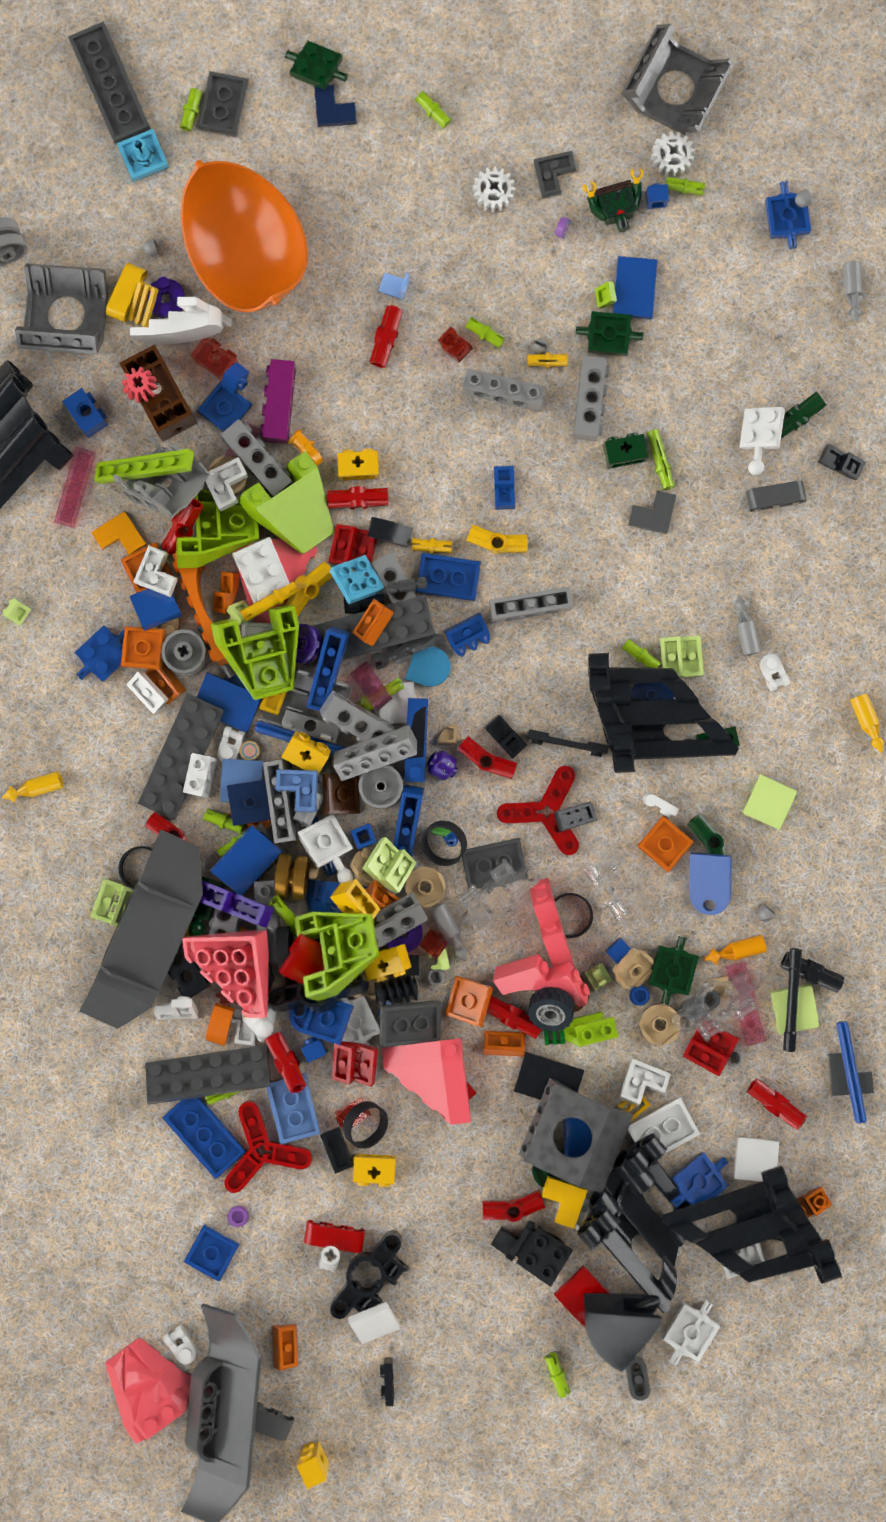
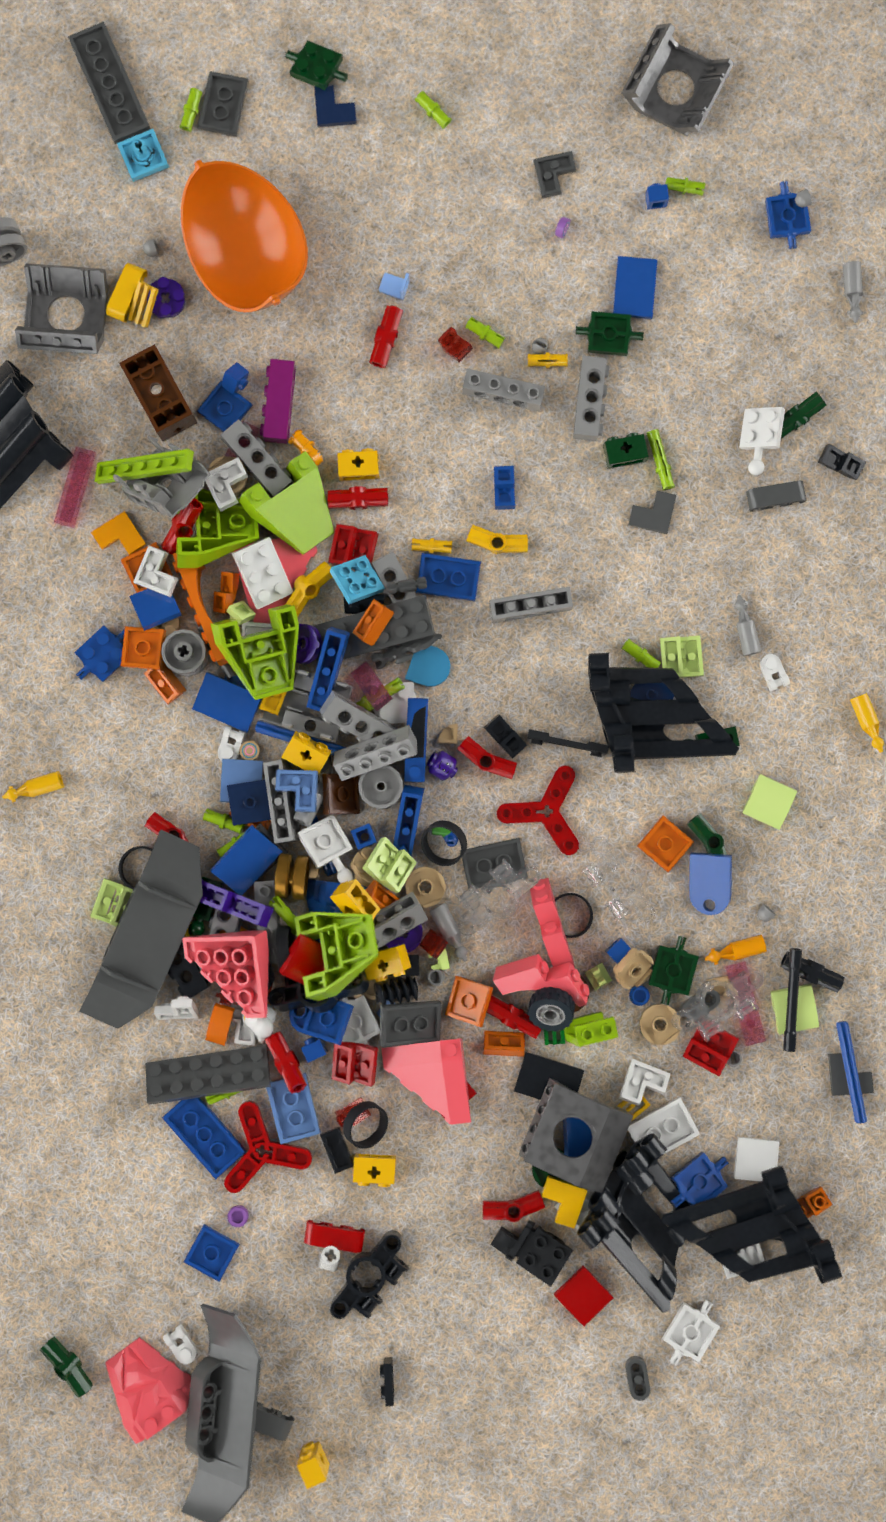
(16, 611): yellowish green tile -> none
(67, 1366): none -> dark green piece
(77, 404): blue brick -> none
(140, 392): coral gear -> none
(147, 692): white plate -> none
(189, 734): dark grey plate -> none
(194, 324): white slope -> none
(200, 775): white bracket -> none
(204, 354): clear red brick -> none
(269, 601): yellow pin -> none
(285, 1346): orange slope -> none
(374, 1323): white tile -> none
(389, 532): black slope -> none
(467, 633): blue plate -> none
(493, 198): white gear -> none
(557, 1374): lime pin -> none
(575, 816): plate -> none
(605, 295): lime plate -> none
(616, 202): torso -> none
(620, 1325): black piece -> none
(666, 808): white plate -> none
(674, 162): white gear -> none
(777, 1104): red piece -> none

